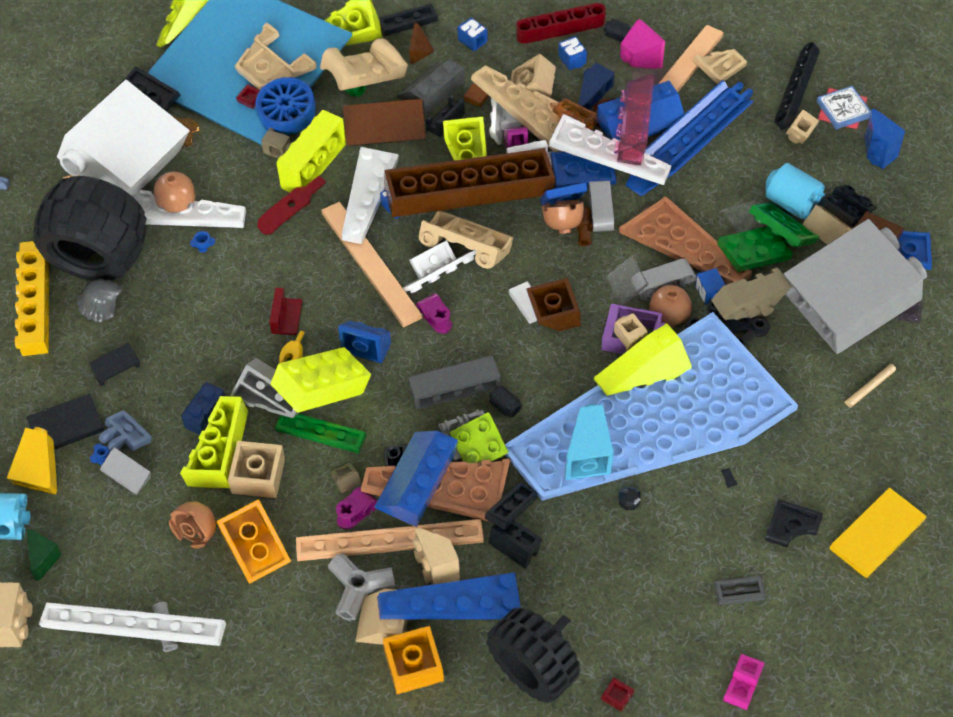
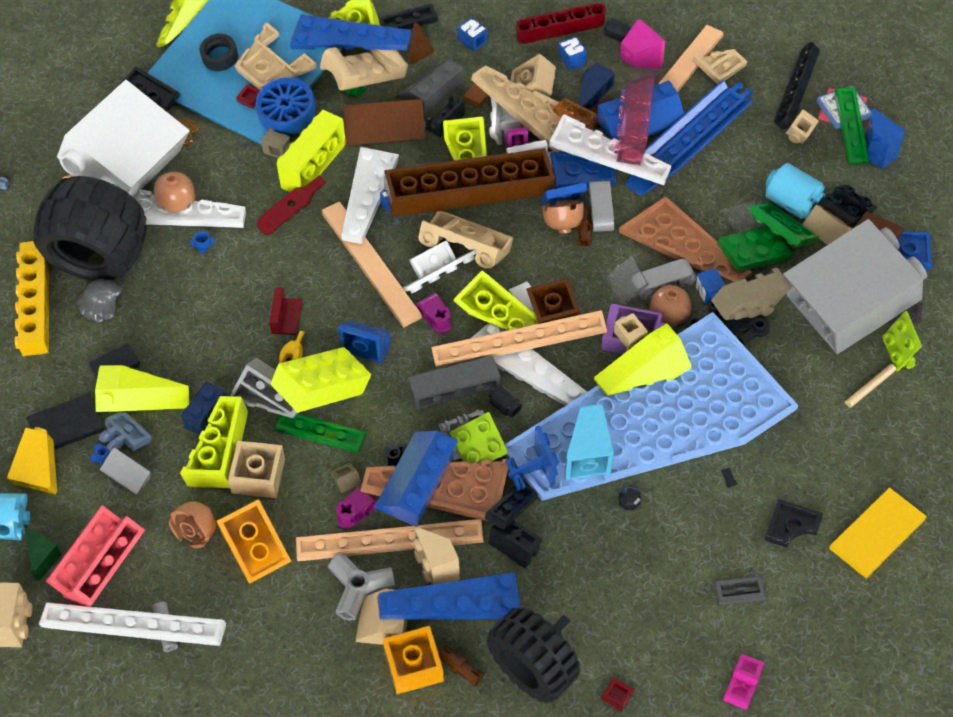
(94, 557): none -> coral brick
(132, 390): none -> neon yellow wedge
(214, 41): none -> black tyre
(332, 33): none -> blue wing
(460, 665): none -> reddish brown pin
(494, 304): none -> neon yellow wedge
(519, 339): none -> light nougat tile
(536, 371): none -> white wing
(545, 461): none -> blue plate
(851, 126): none -> green tile
(902, 342): none -> lime hinge

